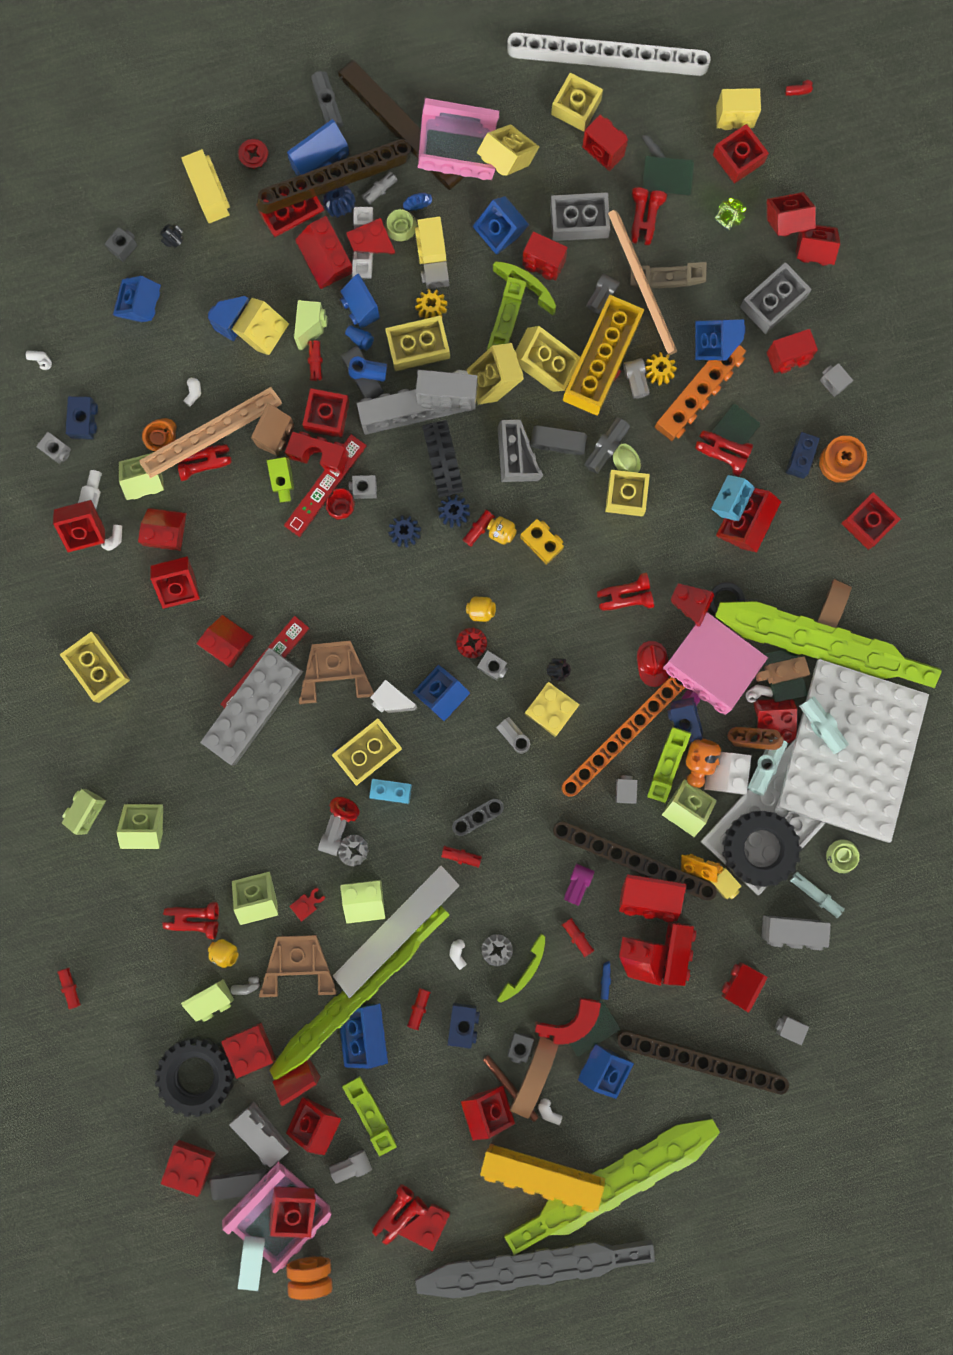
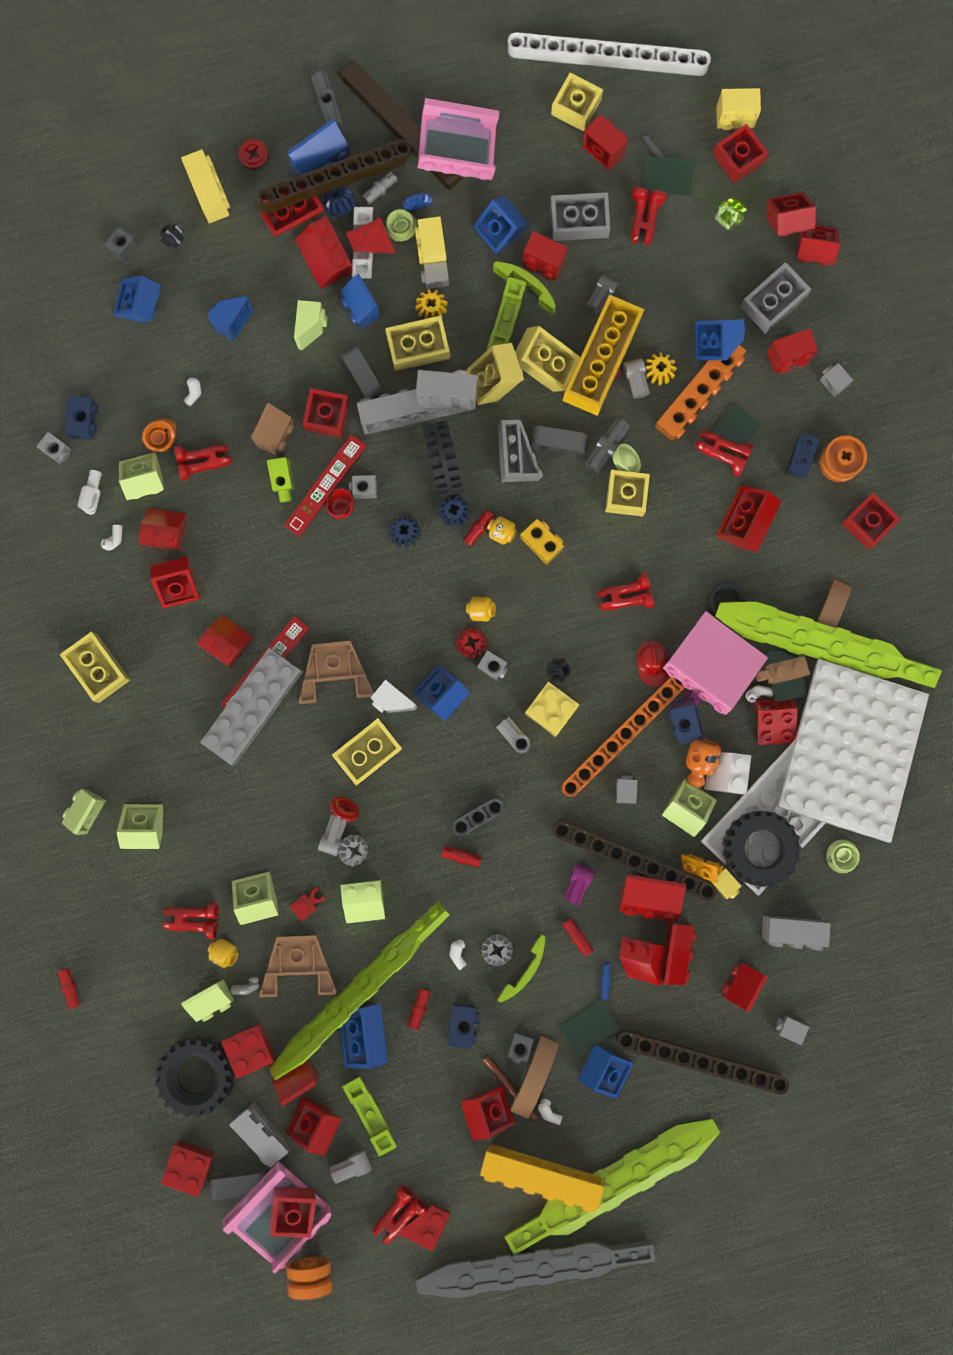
(41, 357): white arm -> none
(79, 526): red brick -> none
(209, 433): light nougat plate -> none
(251, 1263): light aqua beam -> none
(260, 326): light yellow brick -> none
(302, 446): red arch -> none
(315, 360): red pin -> none
(360, 337): blue cone -> none
(370, 369): blue piece -> none
(390, 791): medium azure brick -> none
(395, 931): white sticker -> none
(507, 150): light yellow brick -> none
(577, 1028): red arch -> none
(642, 282): light nougat tile -> none
(668, 764): lime slope -> none
(673, 276): dark tan slope -> none
(692, 601): red wing -> none
(733, 498): medium azure brick -> none
(761, 743): dark orange beam -> none
(763, 776): light aqua piece -> none
(803, 89): red arm -> none
(820, 897): light aqua pin -> none
(824, 725): light aqua piece -> none

